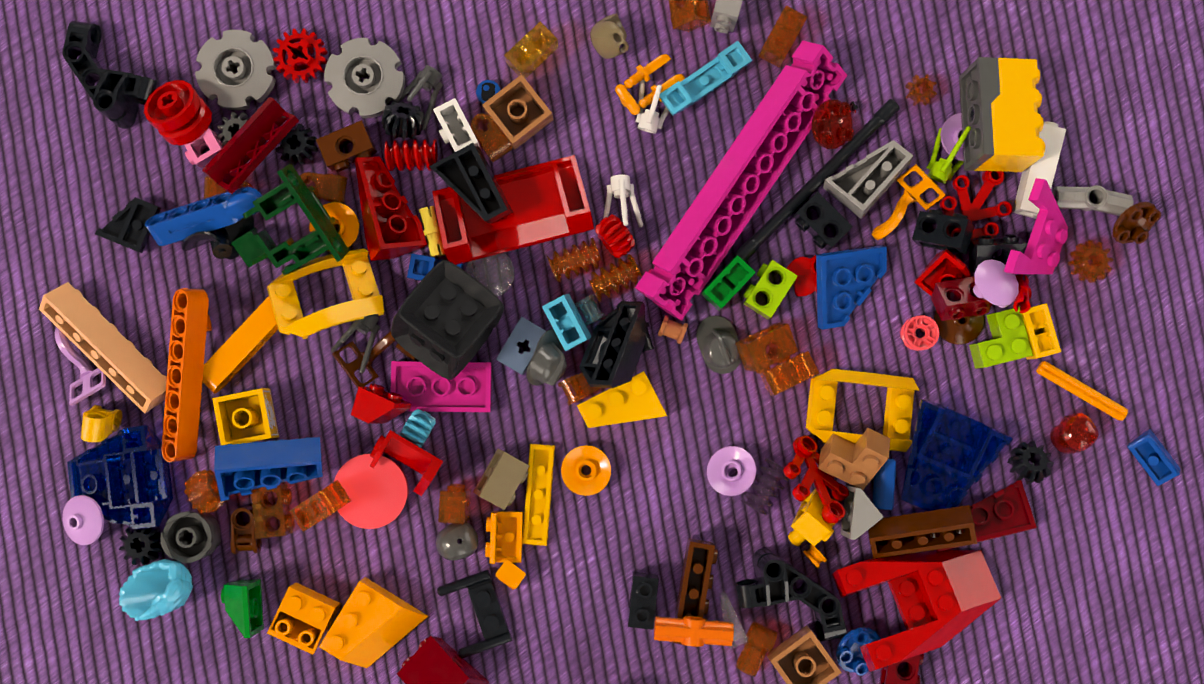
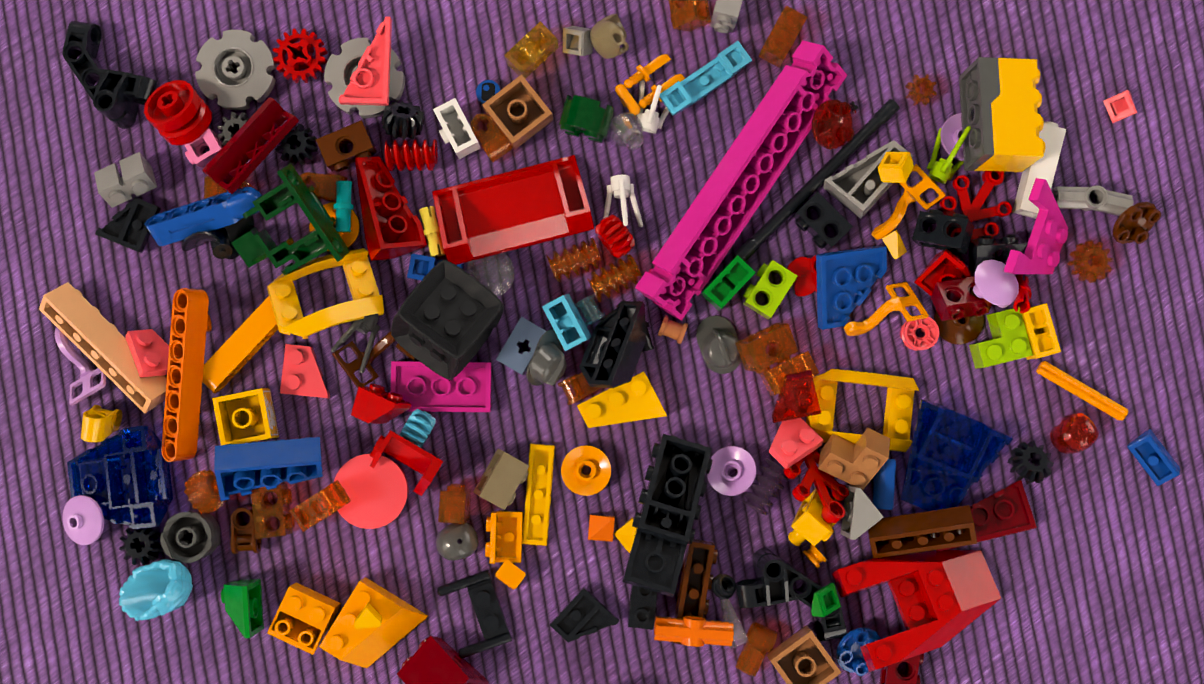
(136, 179): none -> light grey piece
(148, 352): none -> coral wing
(301, 373): none -> coral wing
(343, 206): none -> teal pin
(368, 618): none -> yellow slope
(372, 78): none -> coral wing
(428, 80): dark grey plant -> none
(474, 182): black wedge -> none
(577, 41): none -> light grey slope
(582, 617): none -> black wing
(586, 117): none -> dark green brick
(601, 528): none -> orange slope
(625, 534): none -> yellow slope
(627, 130): none -> clear piece
(667, 513): none -> black wedge
(723, 586): none -> black plate
(793, 442): none -> coral wing
(796, 398): none -> clear red wing
(825, 601): none -> green slope
(895, 167): none -> yellow slope
(895, 244): none -> yellow slope
(895, 303): none -> light orange piece
(1120, 106): none -> coral slope

